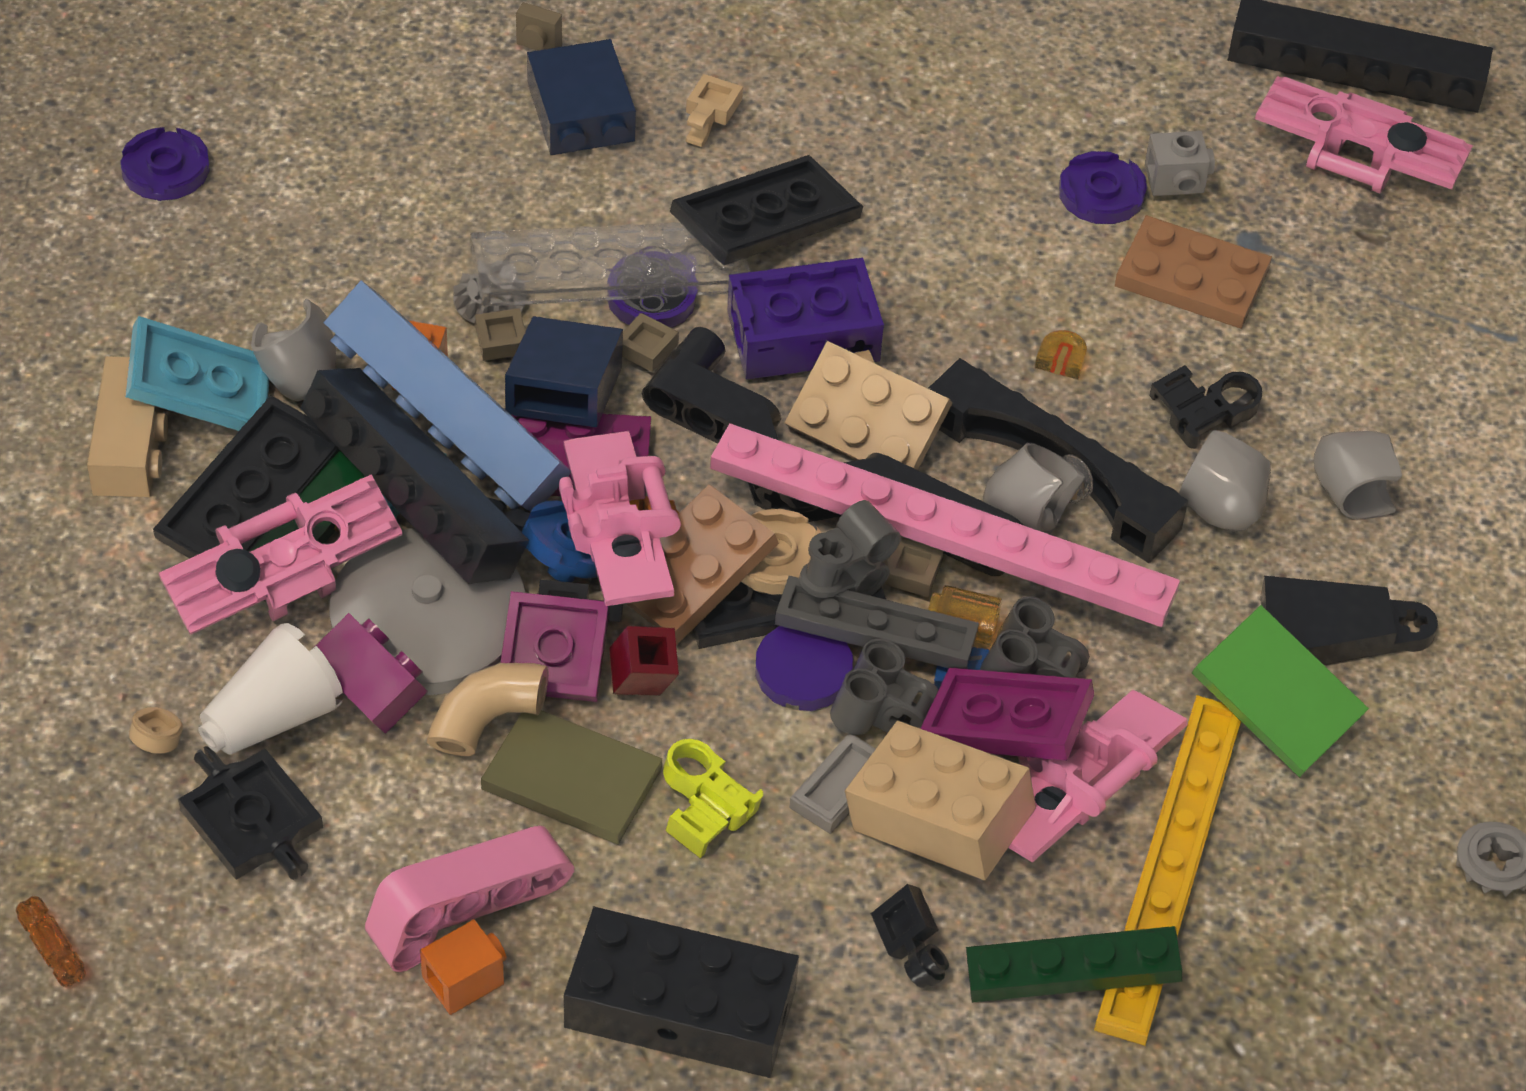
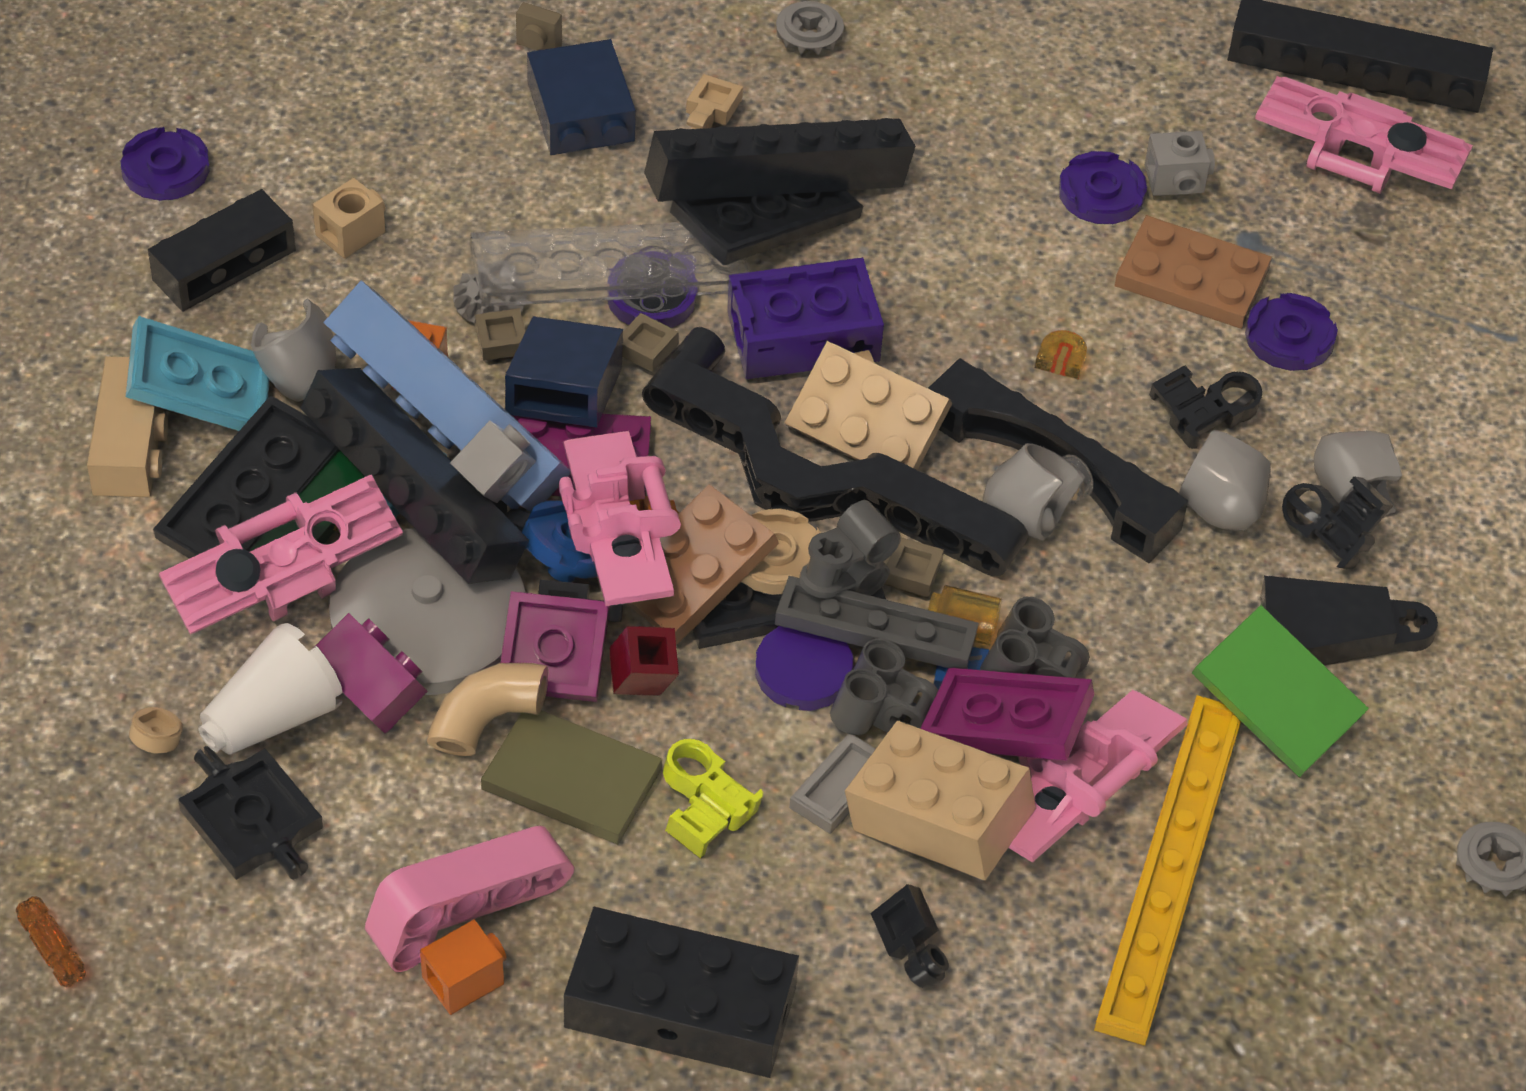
(221, 250): none -> black brick
(349, 217): none -> tan brick
(494, 460): none -> light grey brick
(778, 159): none -> black brick
(810, 16): none -> light grey gear
(948, 525): bright pink plate -> none
(1074, 964): dark green plate -> none
(1291, 332): none -> dark purple tile
(1348, 518): none -> black piece

